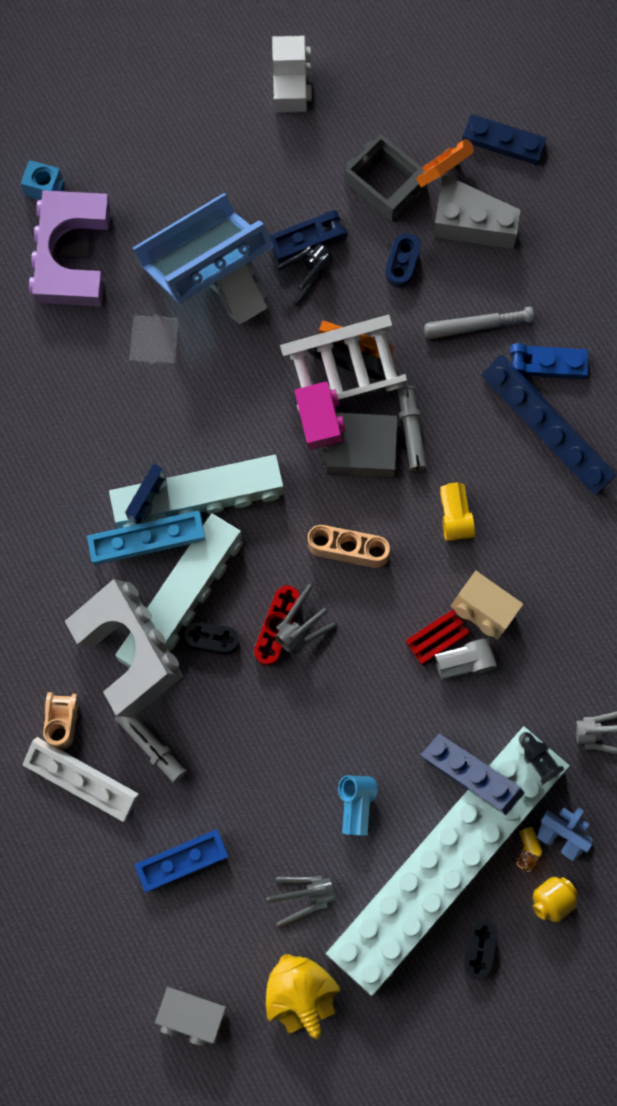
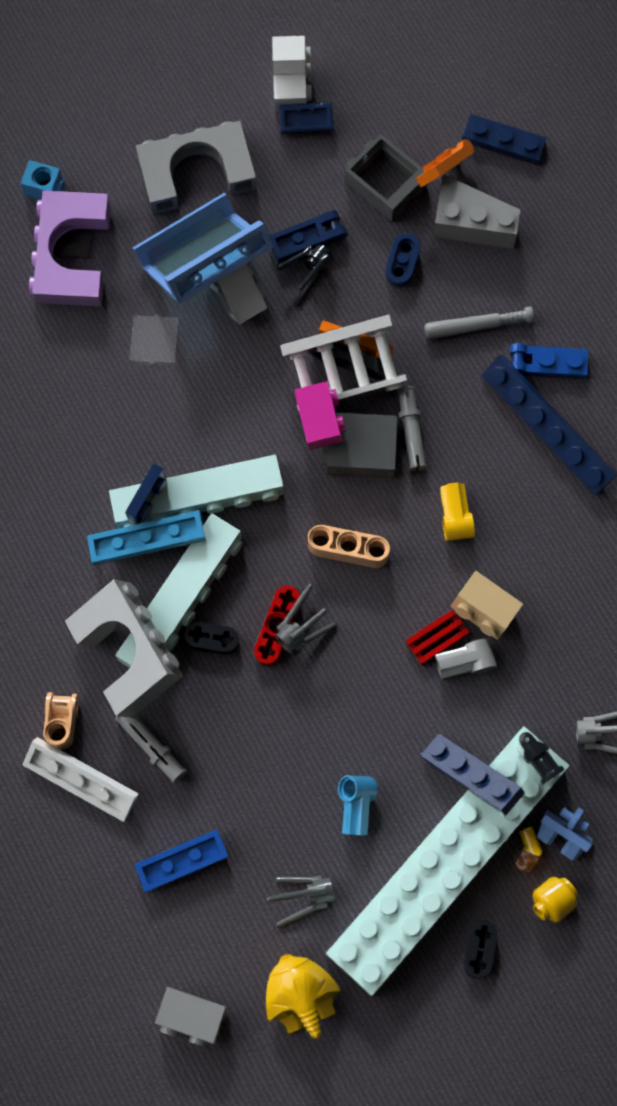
(223, 143): none -> light grey arch
(306, 118): none -> dark blue plate

